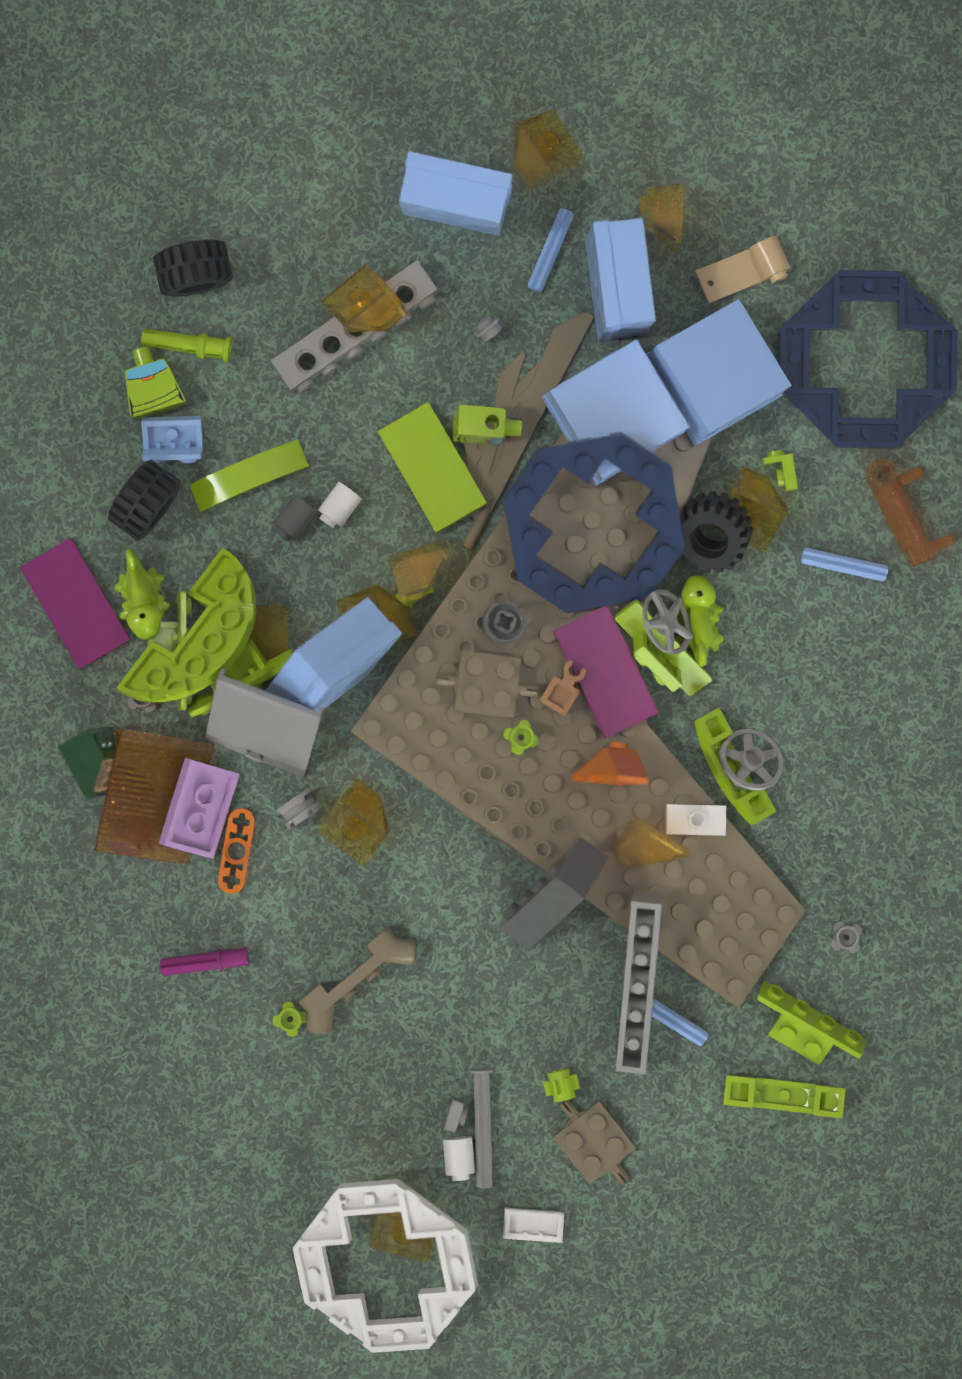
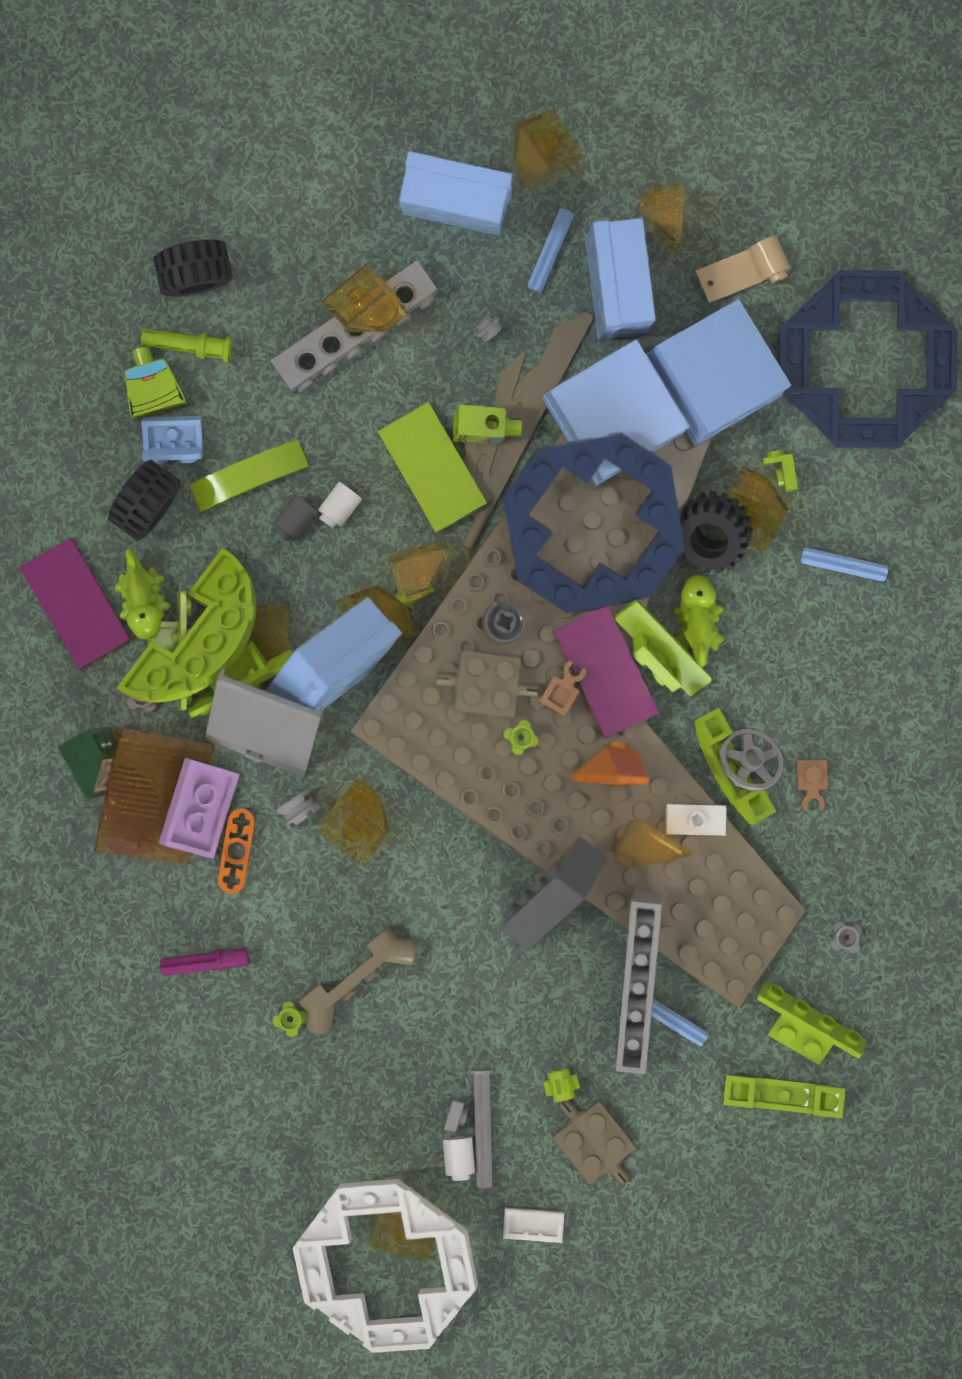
(666, 621): light grey wheel -> none
(812, 777): none -> medium nougat plate
(901, 515): clear orange piece -> none

